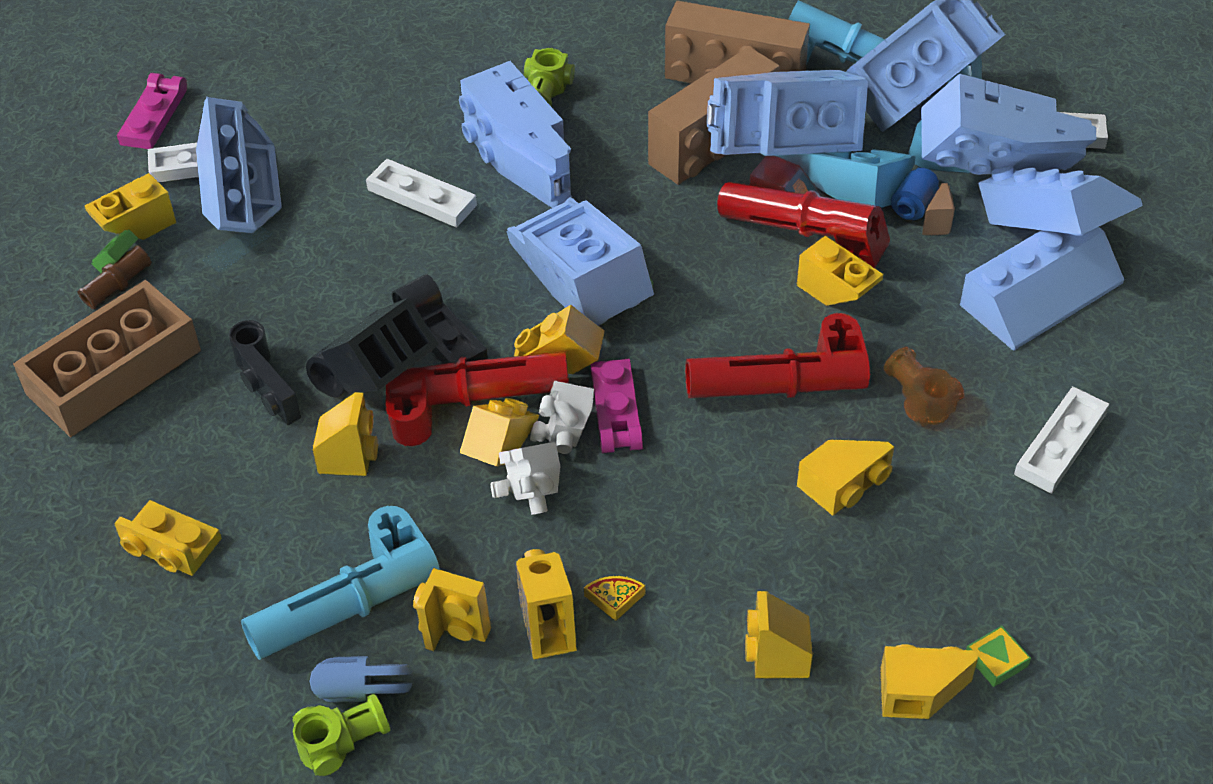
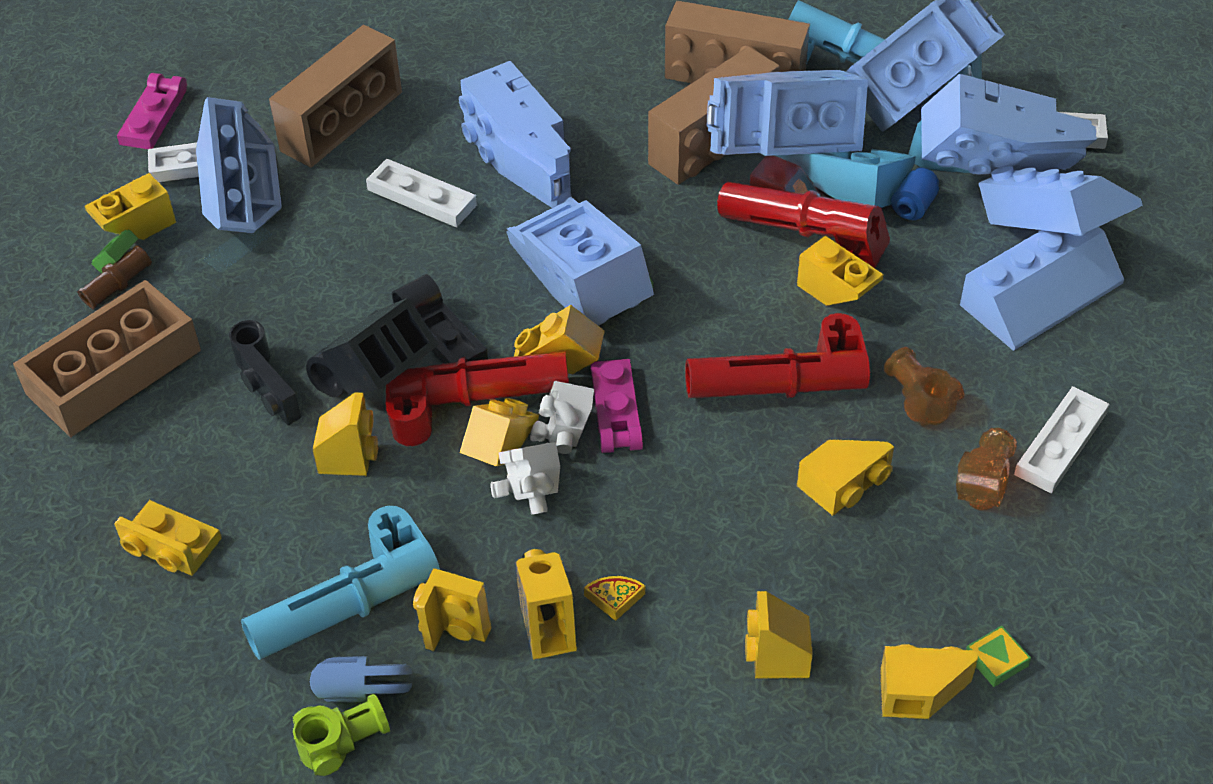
(336, 95): none -> medium nougat brick
(549, 72): lime connector -> none
(939, 213): medium nougat slope -> none
(985, 470): none -> clear orange connector

